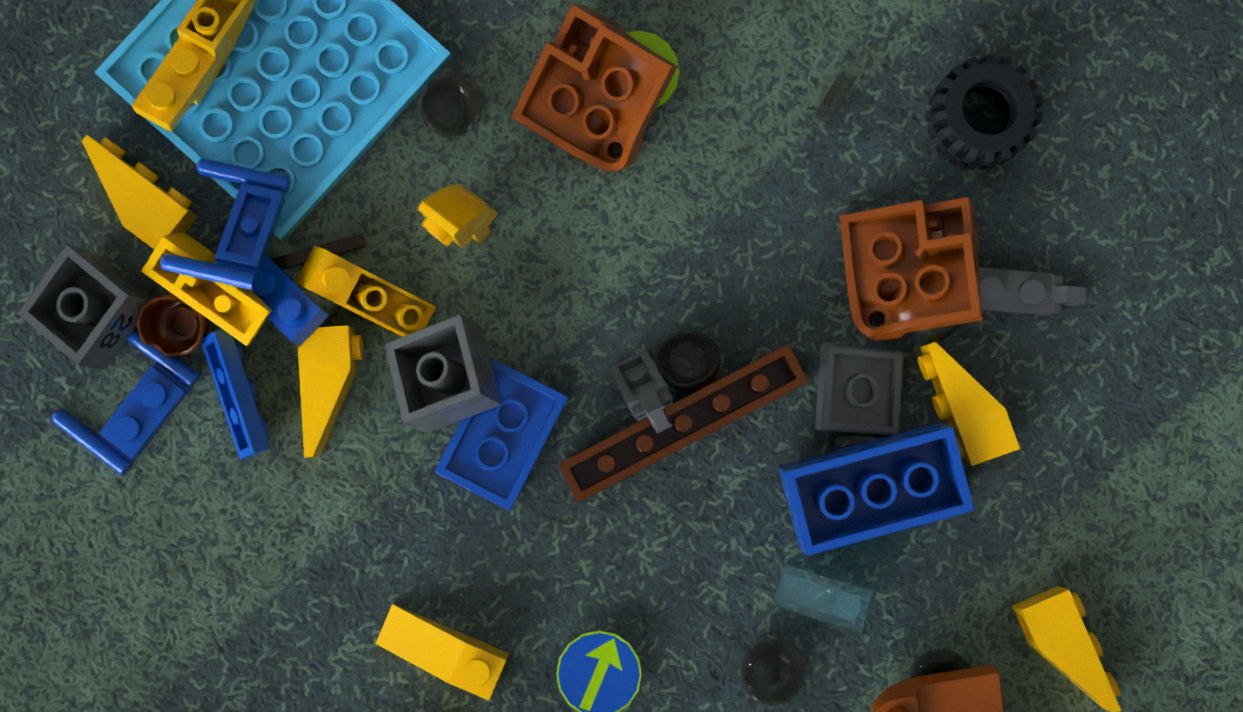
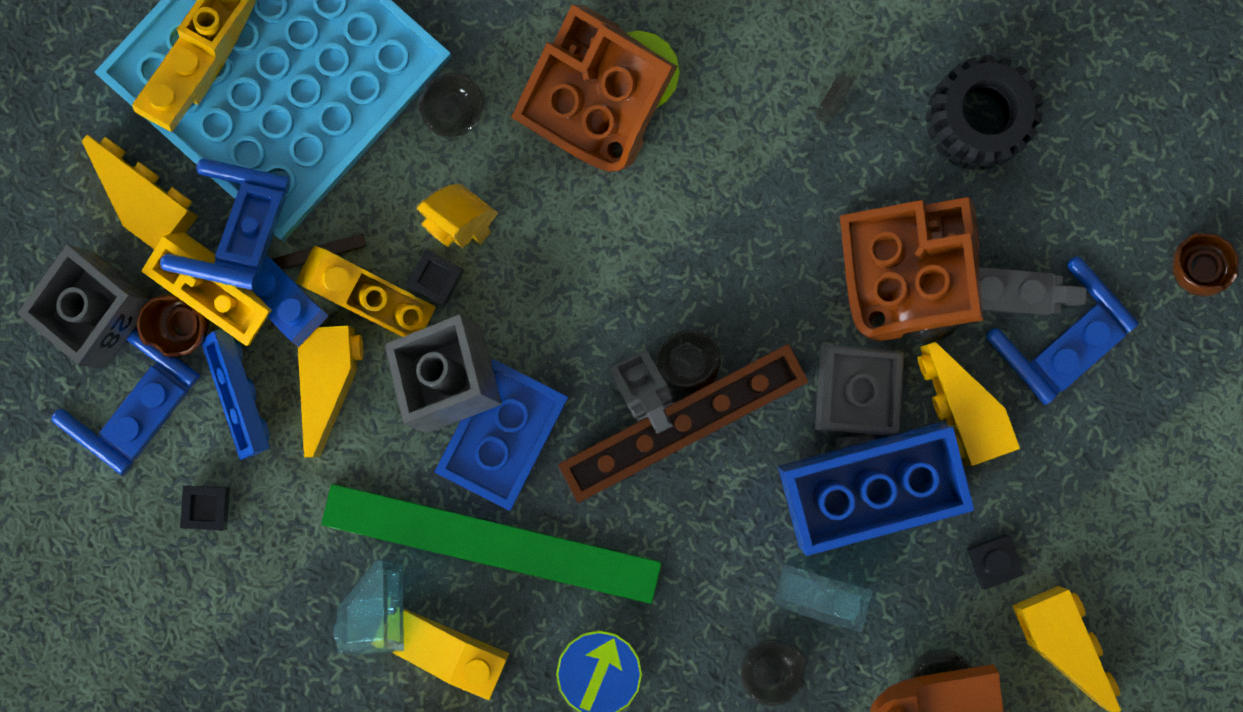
(204, 507): none -> black plate
(372, 613): none -> clear light blue slope
(435, 277): none -> black plate
(491, 543): none -> green tile
(995, 561): none -> black plate
(1077, 346): none -> blue plate
(1215, 265): none -> reddish brown hair

